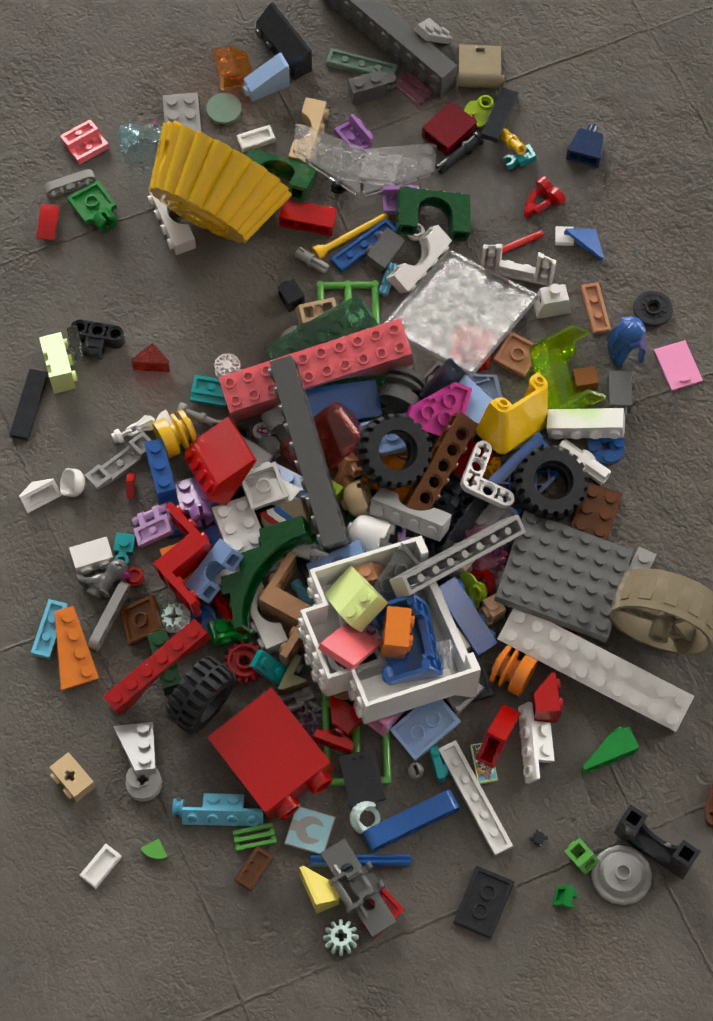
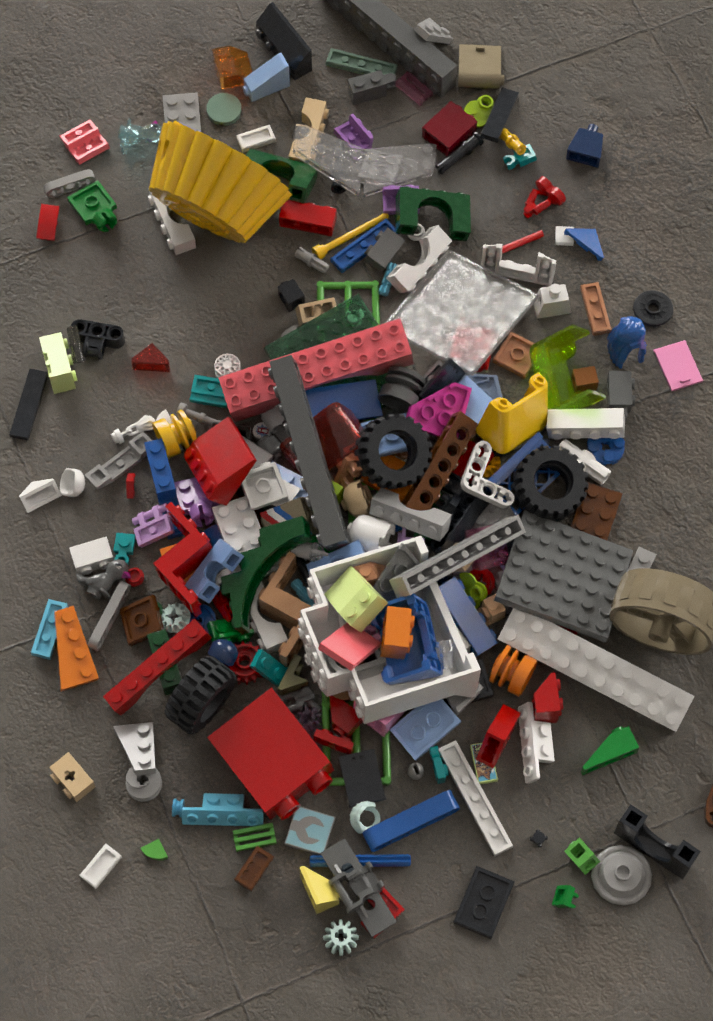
(224, 651): none -> dark blue hair

